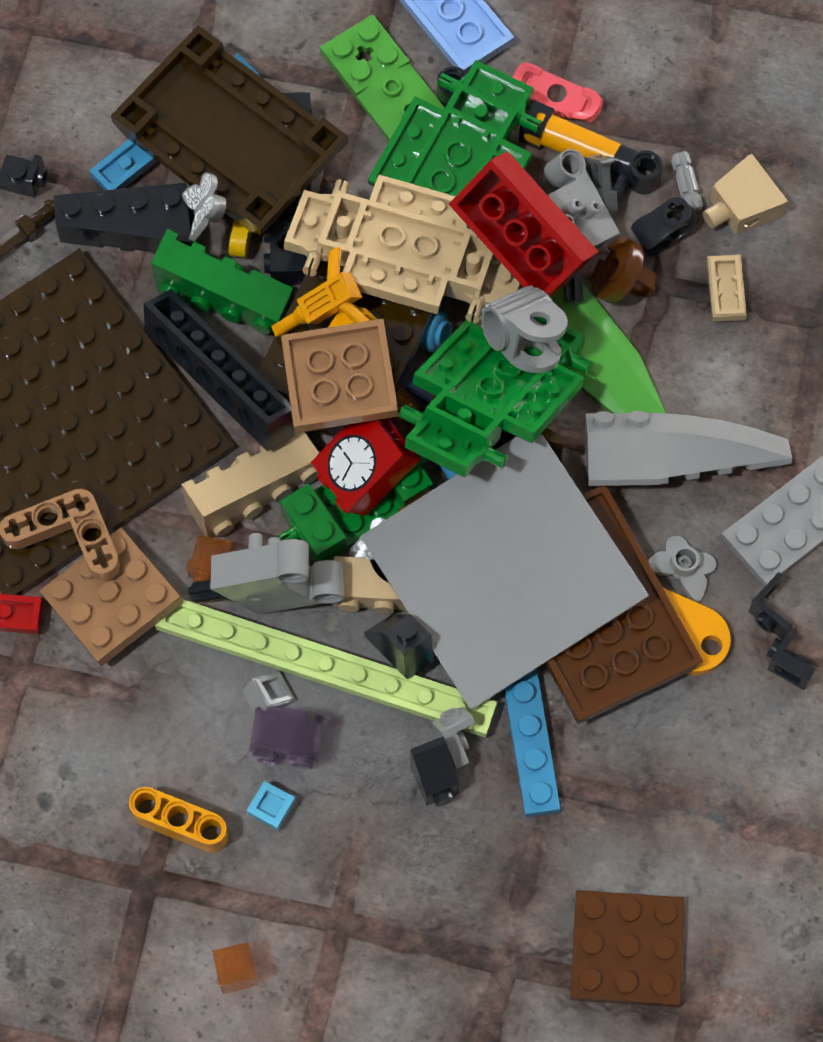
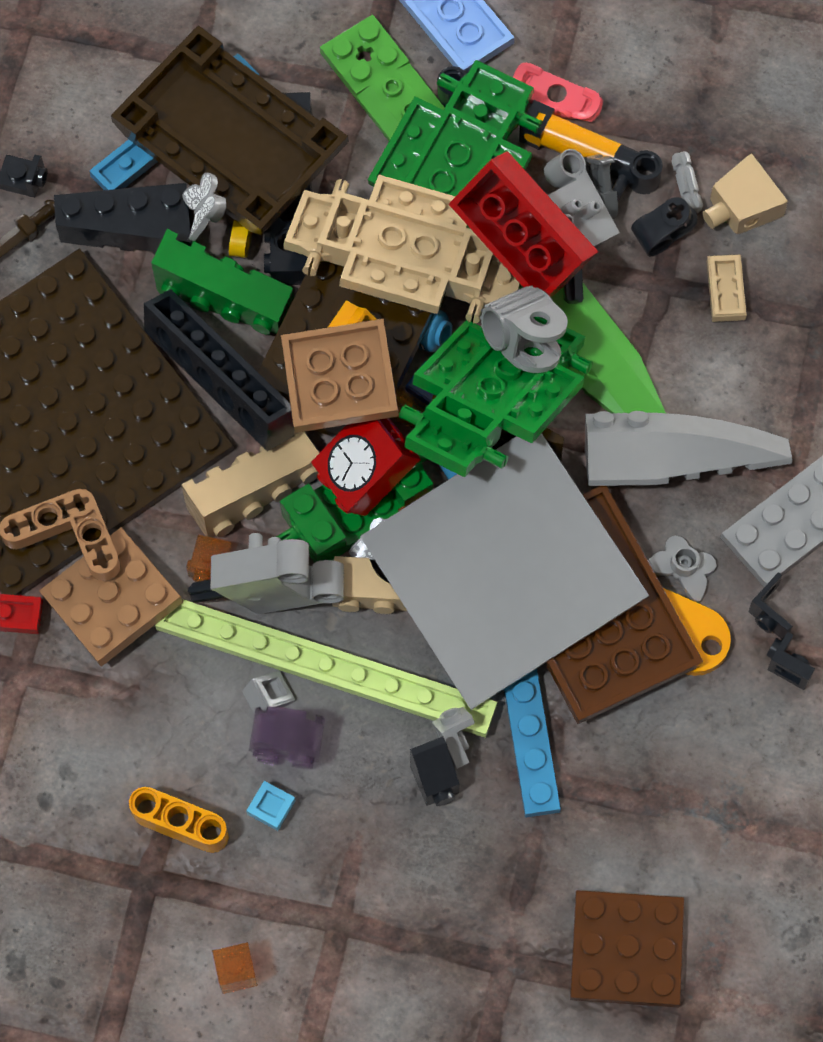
(326, 299): light orange piece -> none
(402, 643): black slope -> none
(623, 272): reddish brown tile -> none

